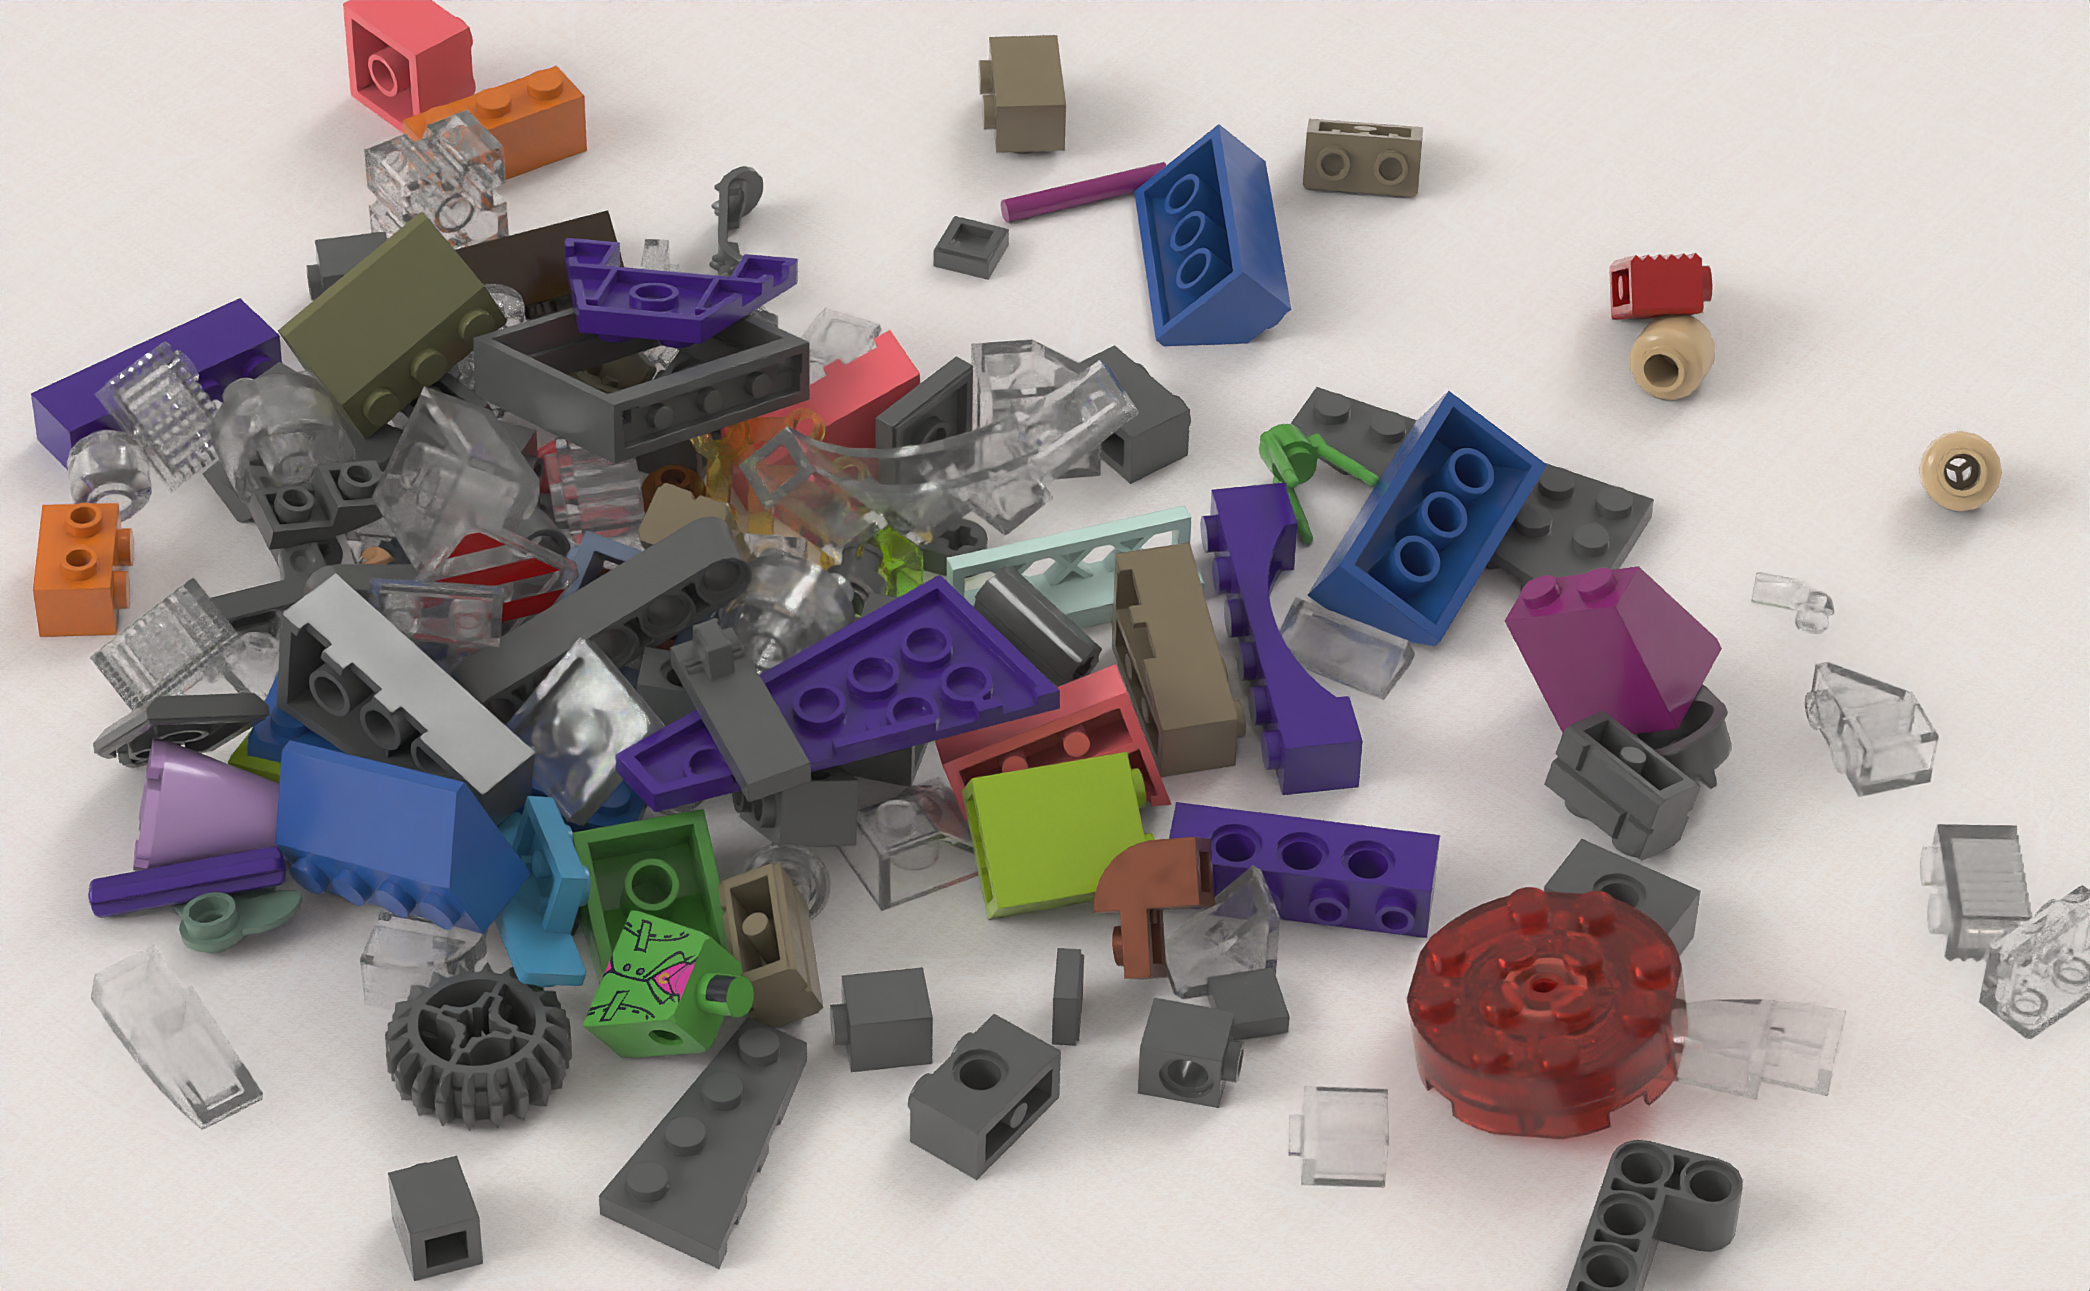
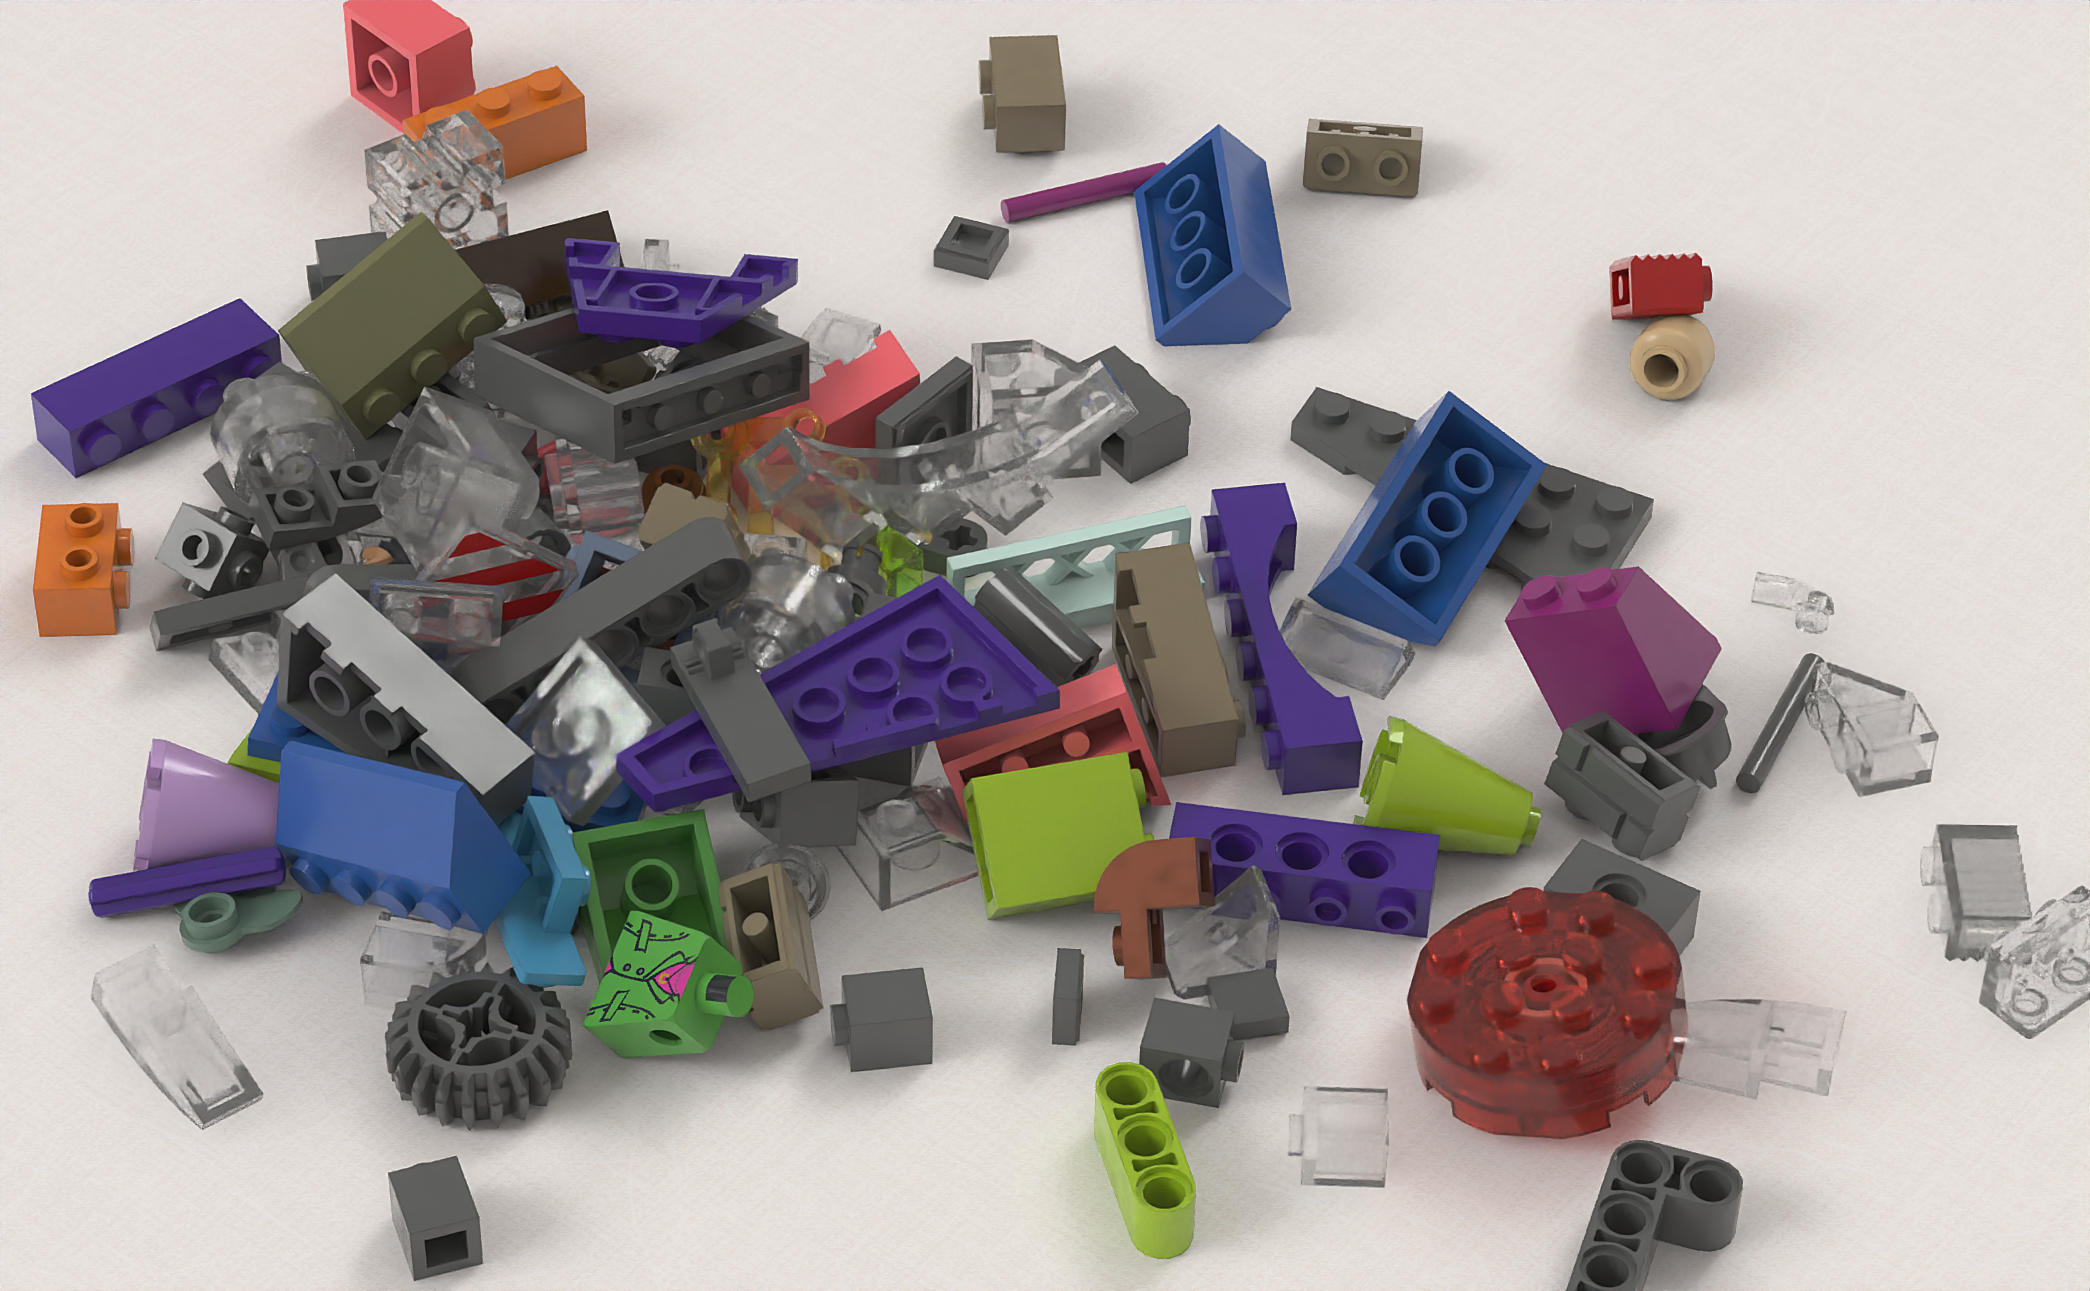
(110, 469): clear head -> none
(165, 412): clear brick -> none
(171, 648): clear brick -> none
(187, 720): dark grey tile -> none
(213, 551): none -> dark grey brick
(701, 1159): dark grey wing -> none
(738, 195): dark grey piece -> none
(984, 1096): dark grey brick -> none
(1144, 1160): none -> lime beam
(1294, 461): bright green plant -> none
(1438, 790): none -> lime cone
(1778, 726): none -> dark grey bar
(1983, 475): tan head -> none

